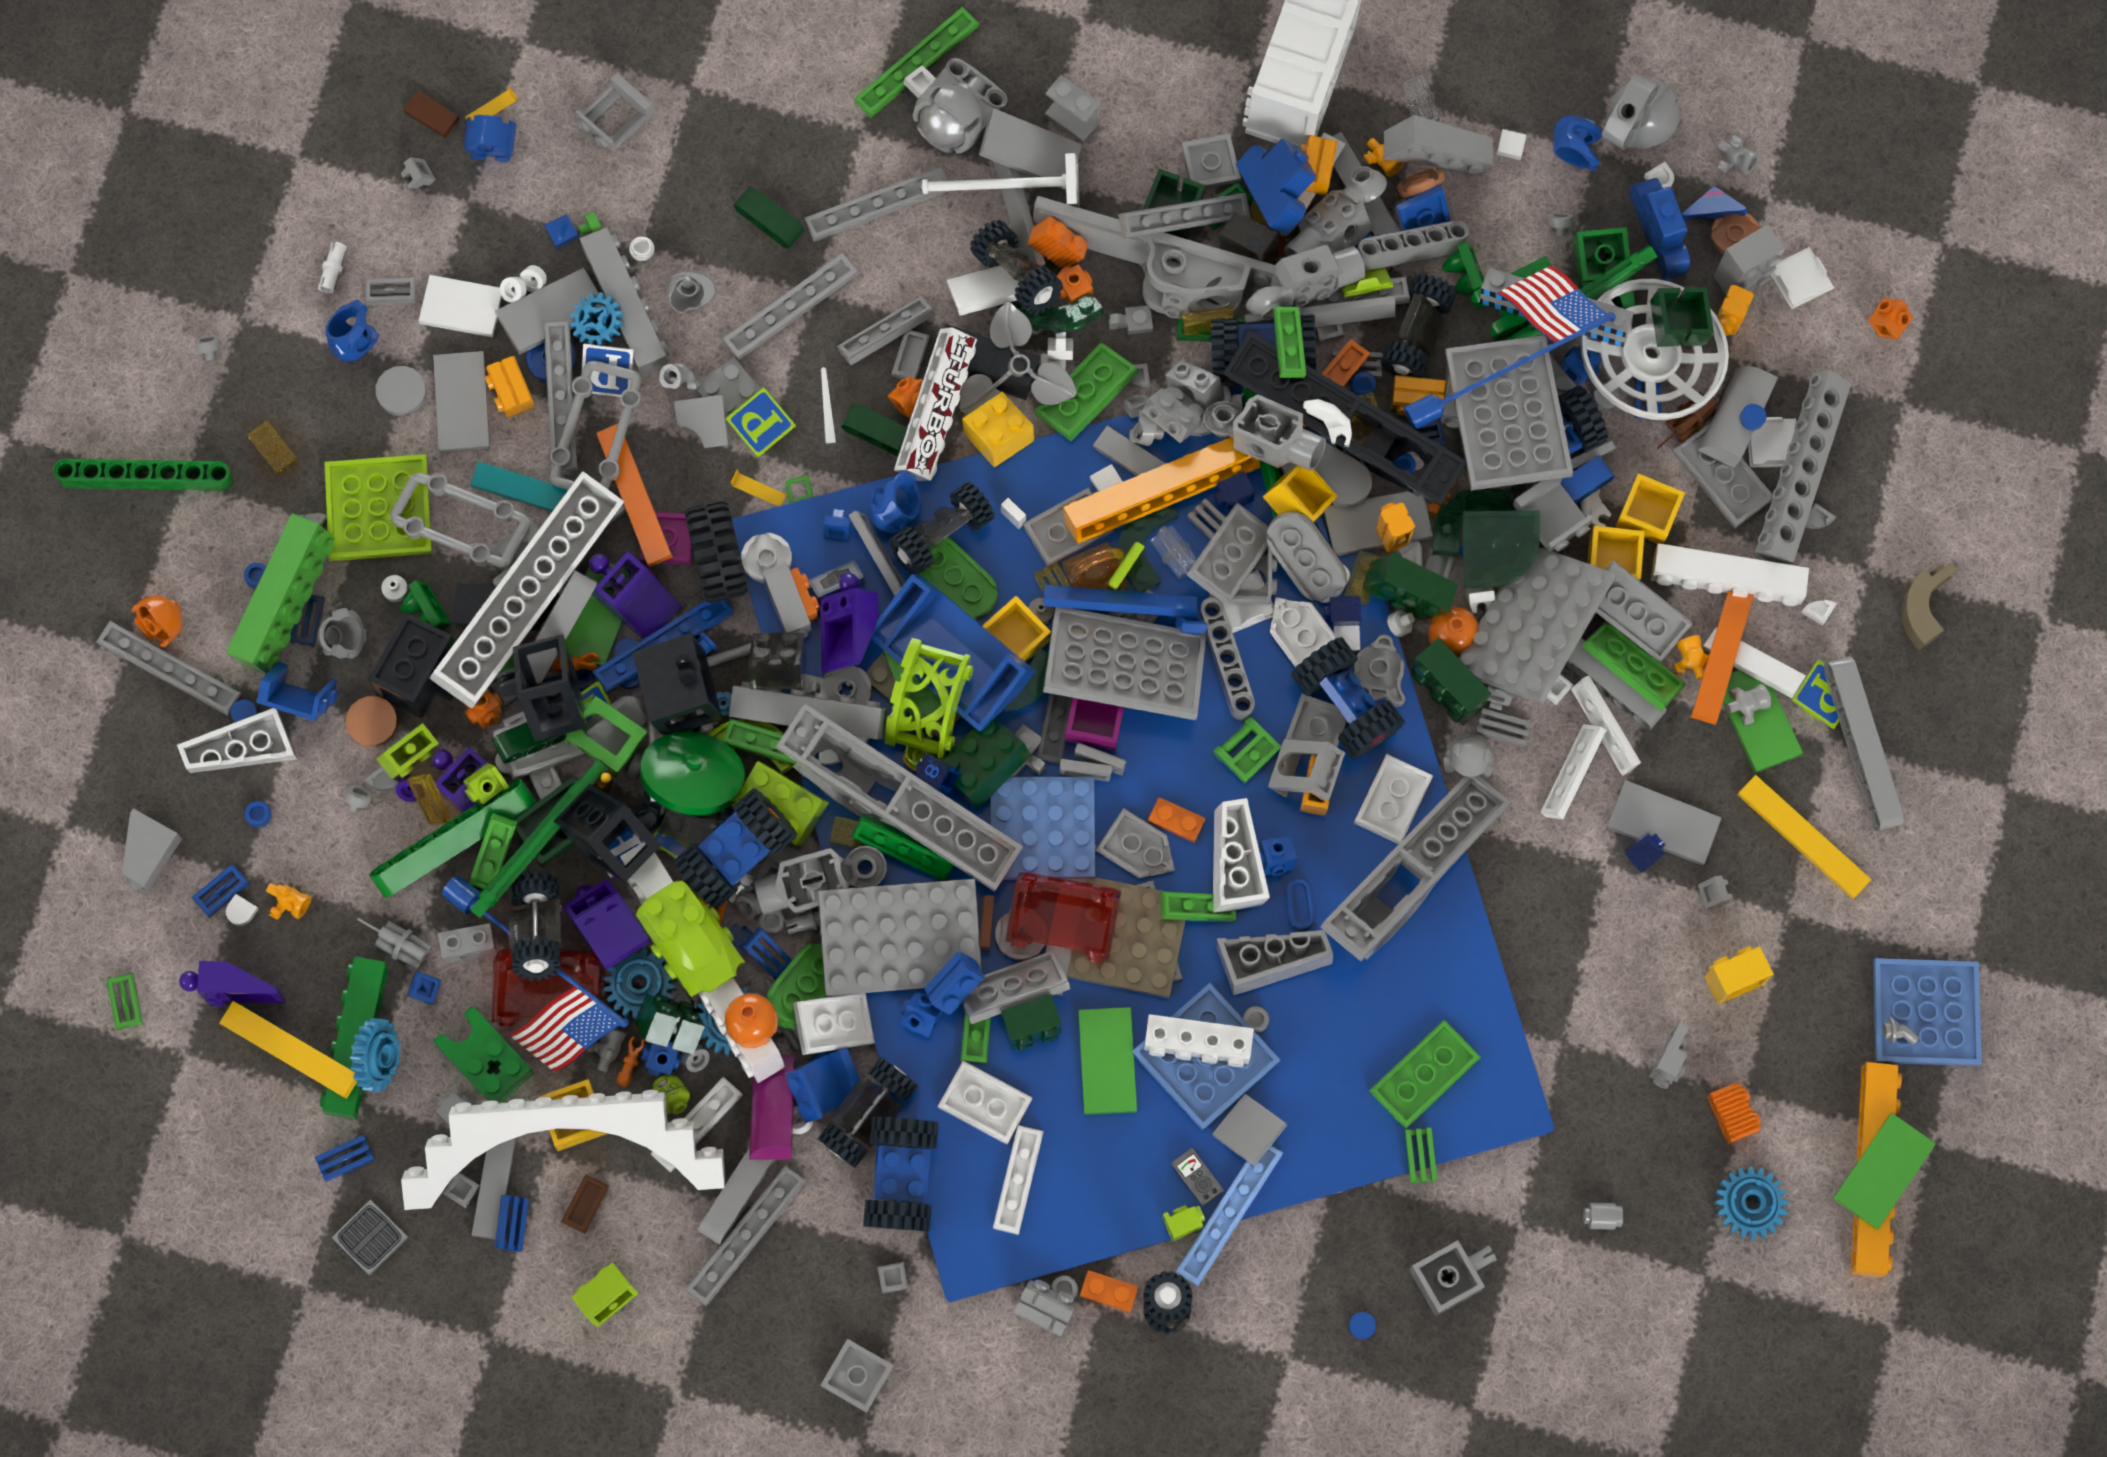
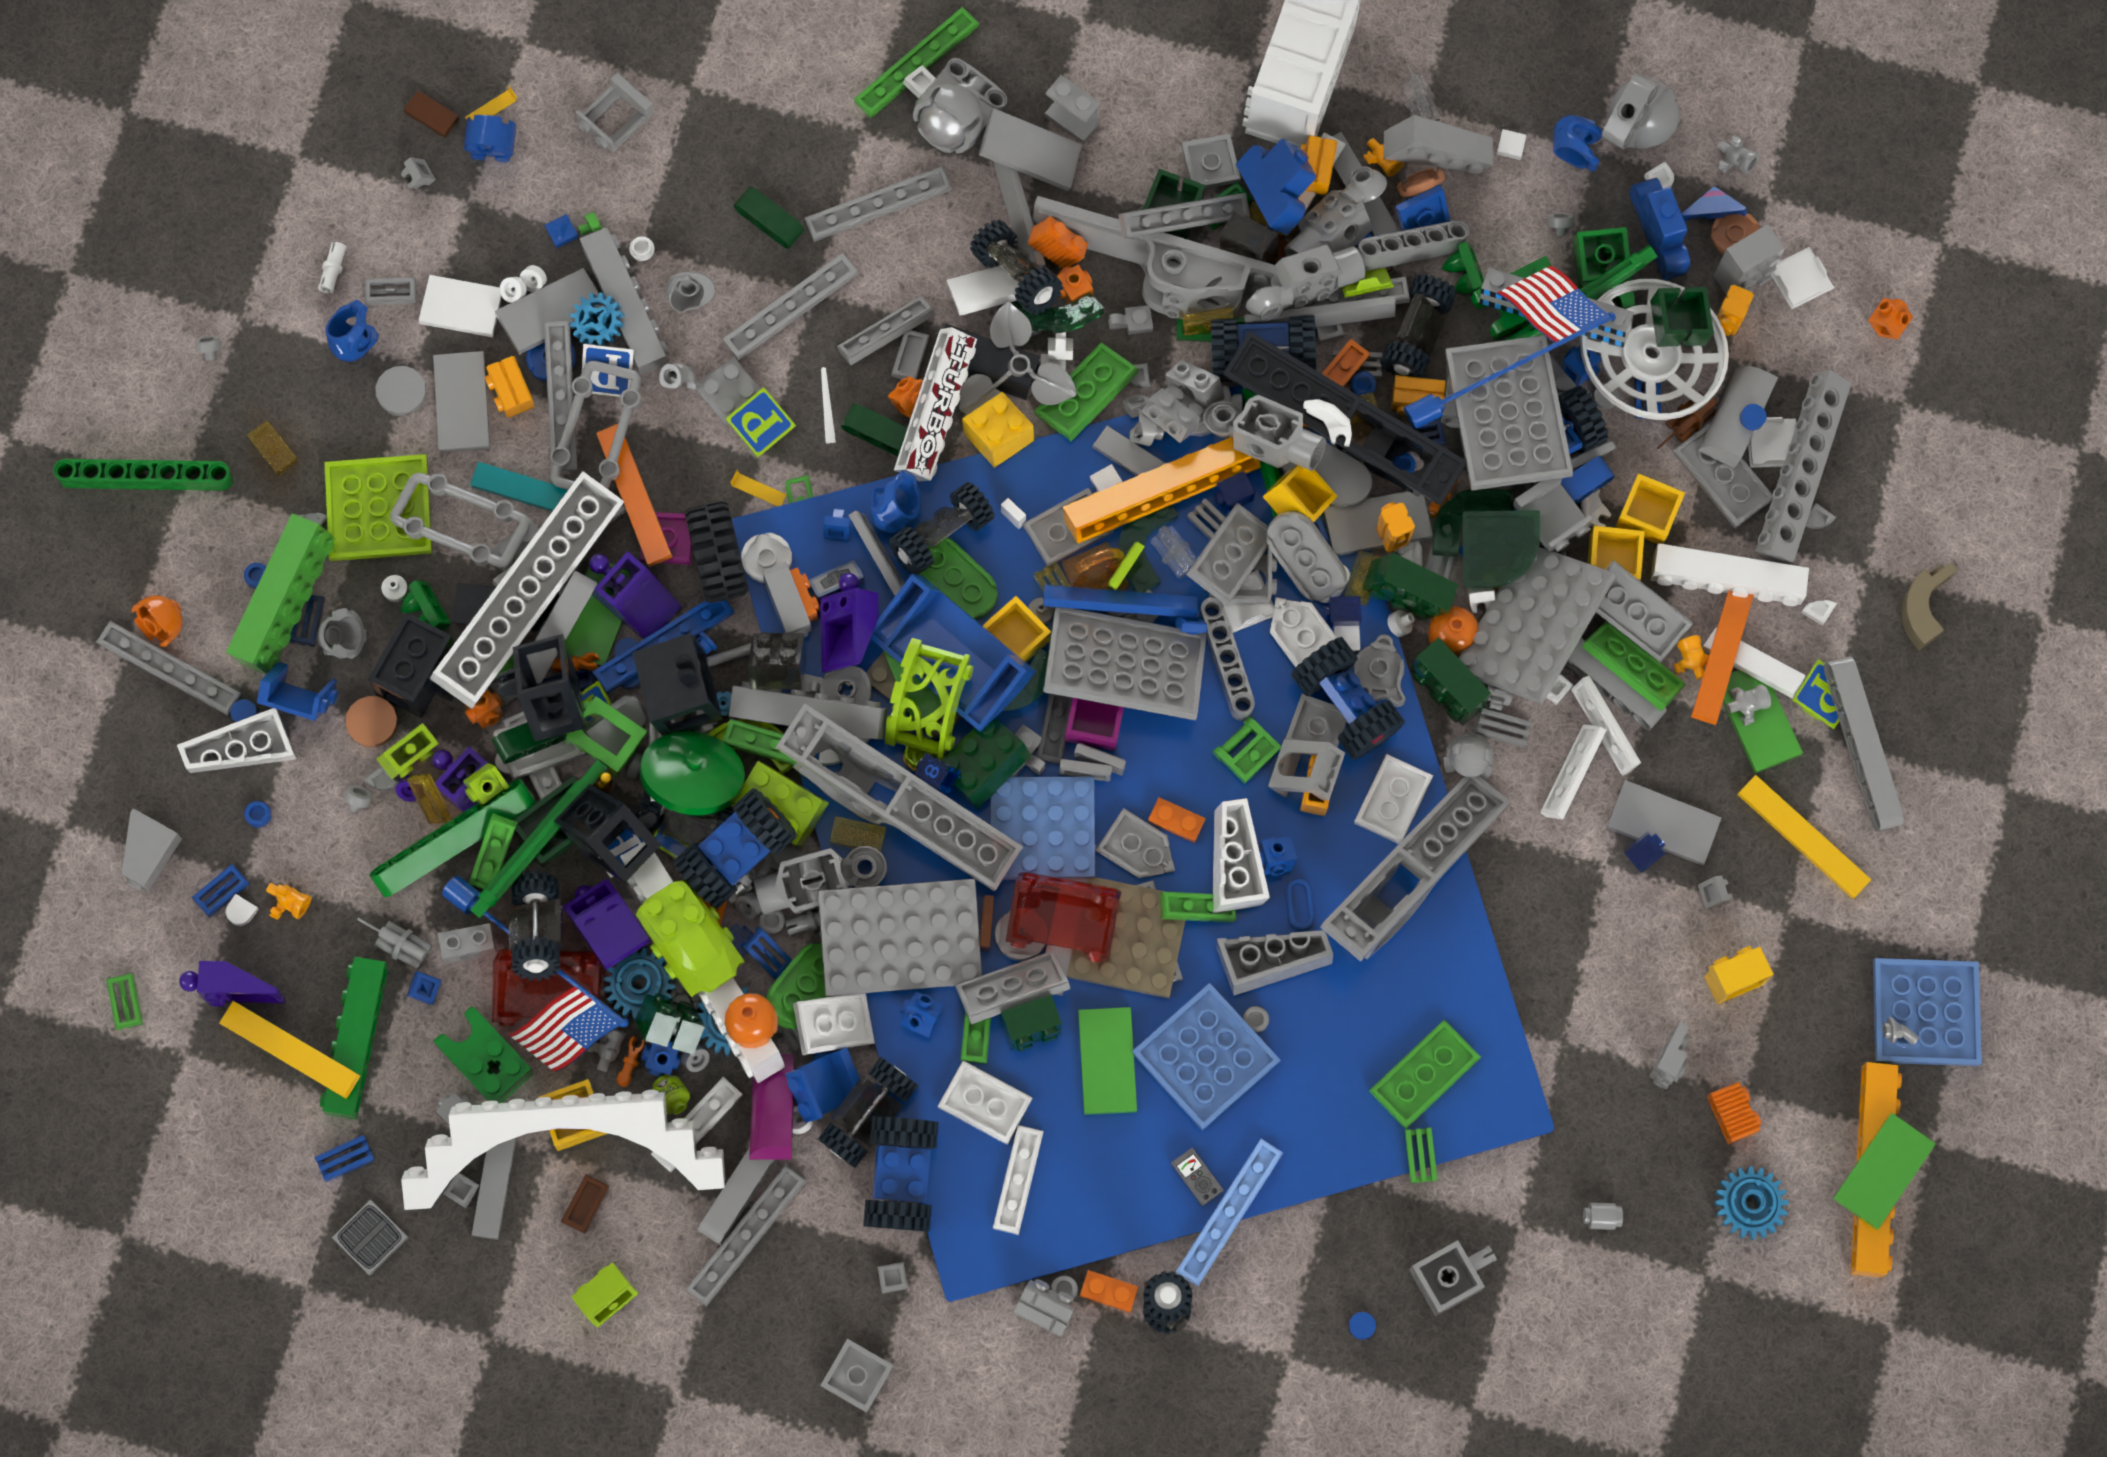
(375, 1055): dark azure gear -> none
(516, 1223): blue tile -> none
(706, 418): light grey tile -> none
(900, 846): green tile -> none
(954, 982): blue brick -> none
(1068, 181): white tile -> none
(1183, 1221): lime brick -> none
(1199, 1040): white brick -> none
(1249, 1130): light grey tile -> none
(1289, 342): bright green tile -> none

